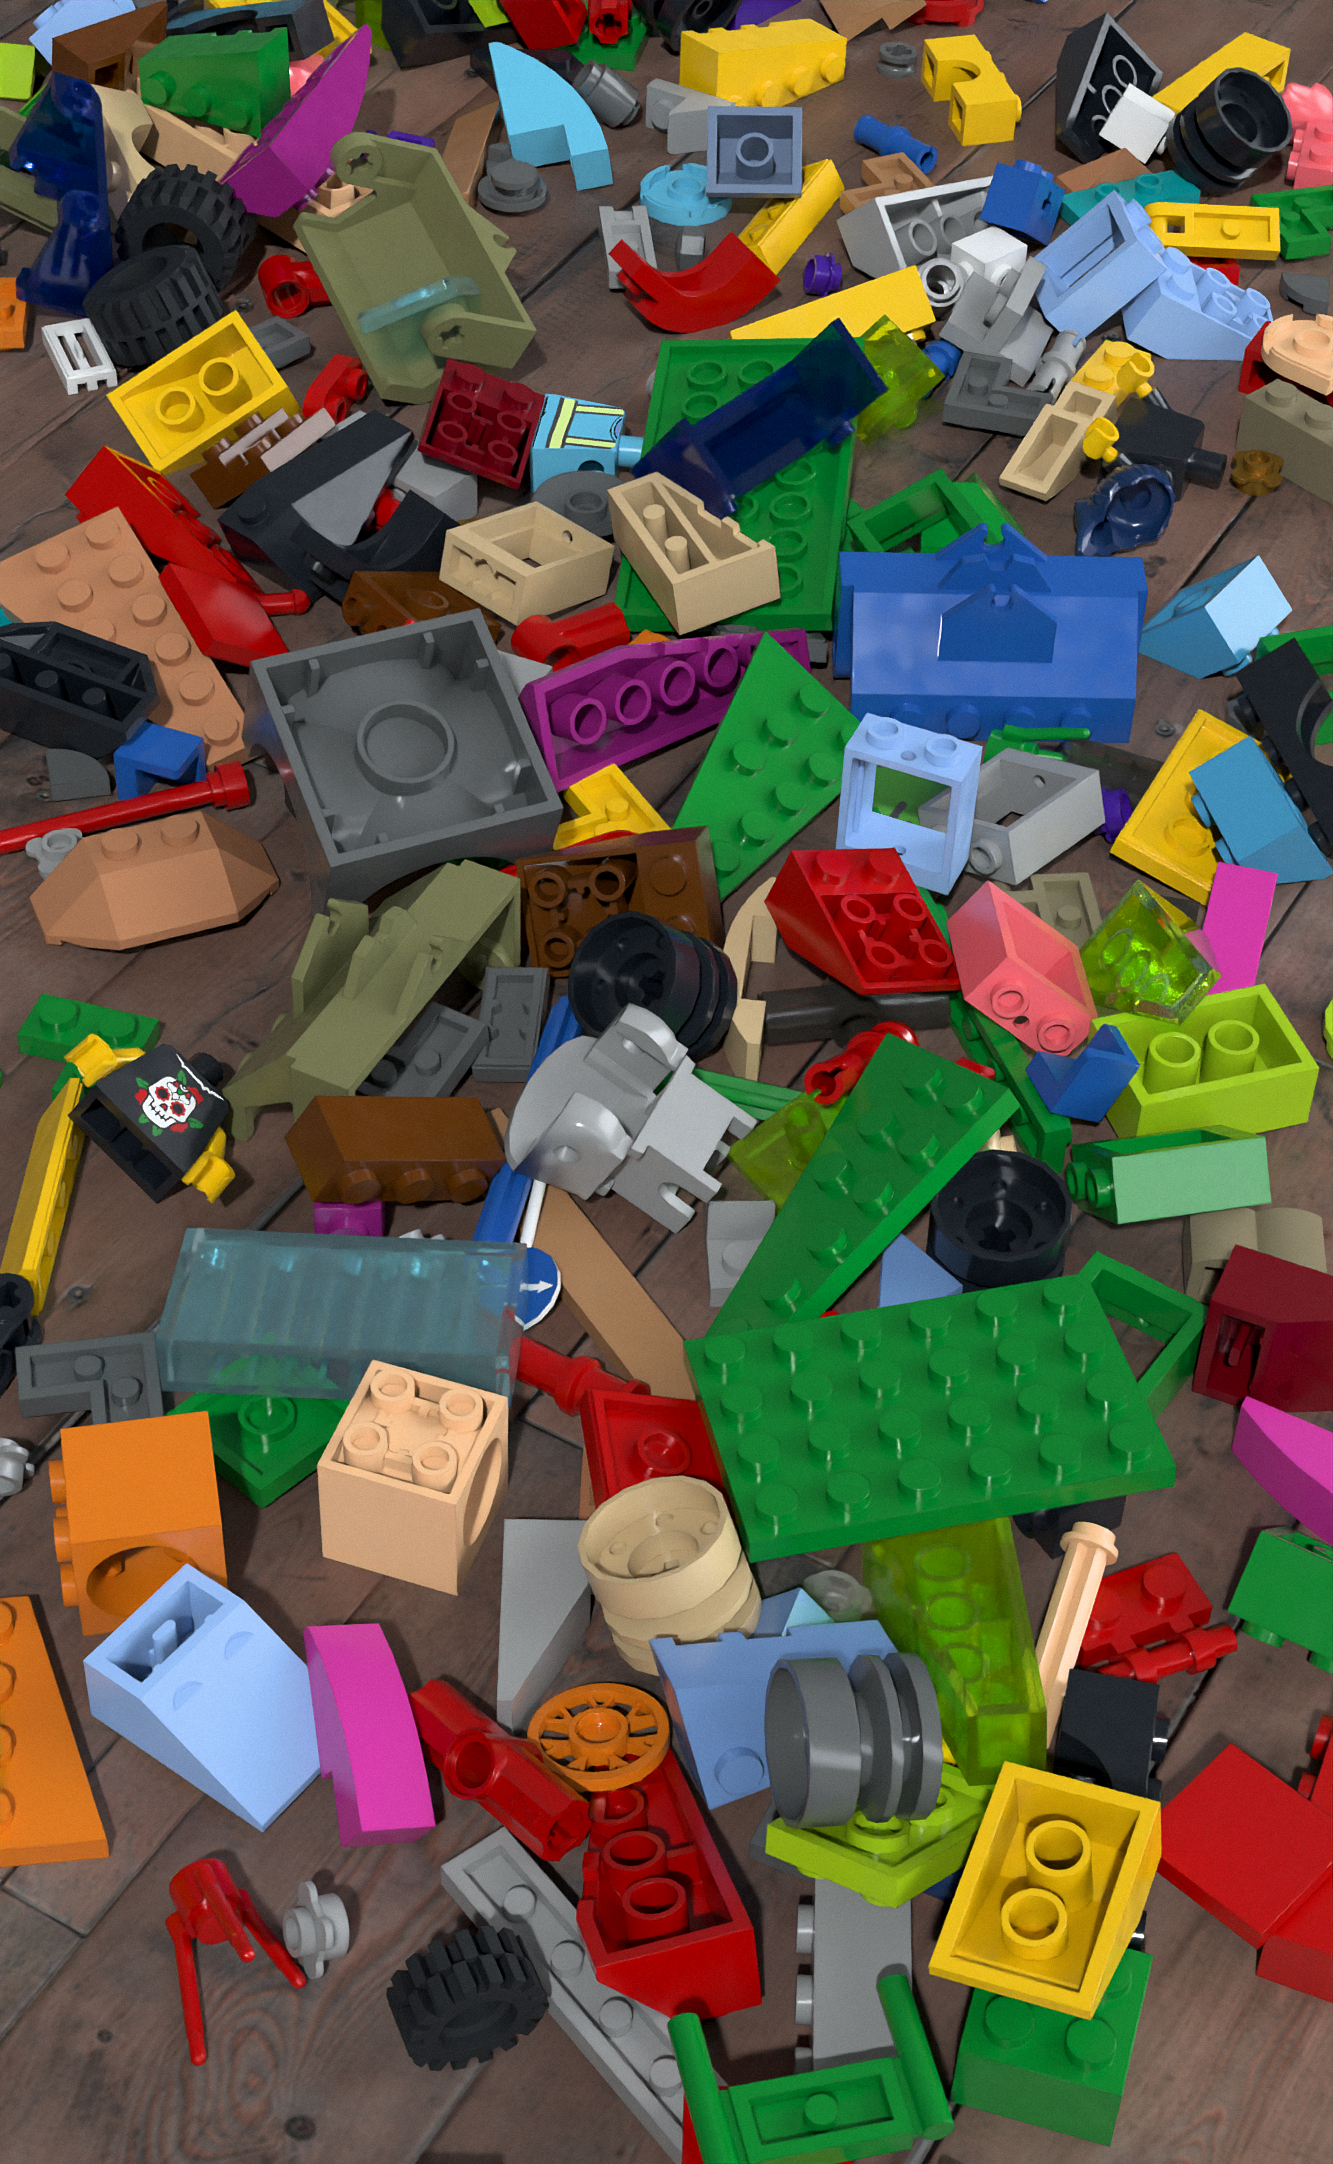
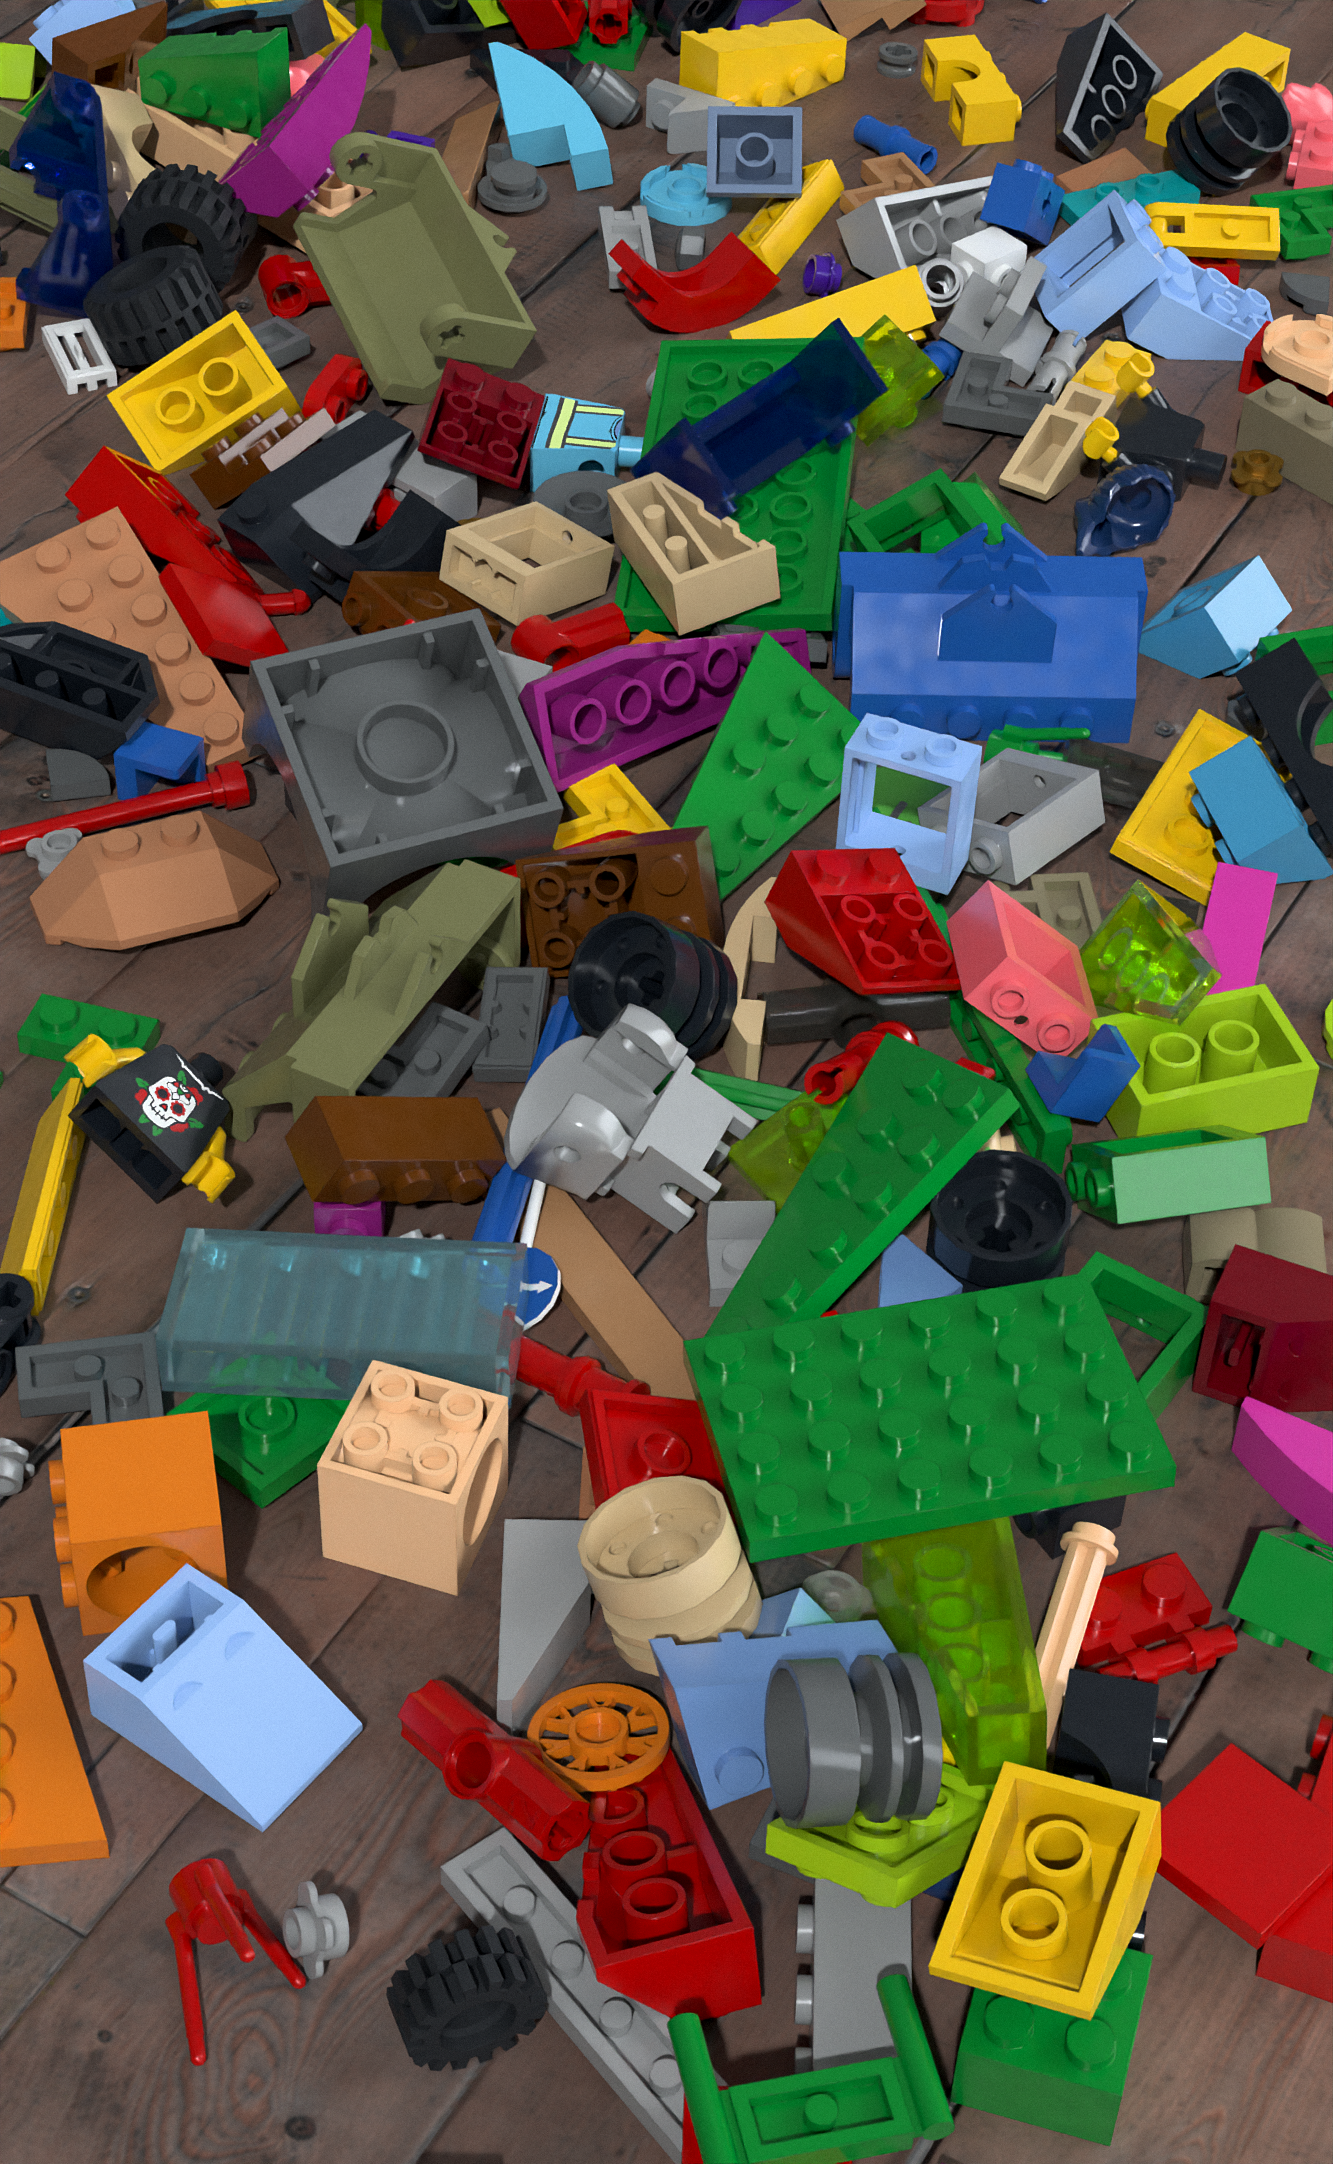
(367, 1736): dark pink slope -> none
(417, 304): clear light blue tile -> none
(1116, 811): dark purple plate -> none
(1138, 124): white brick -> none

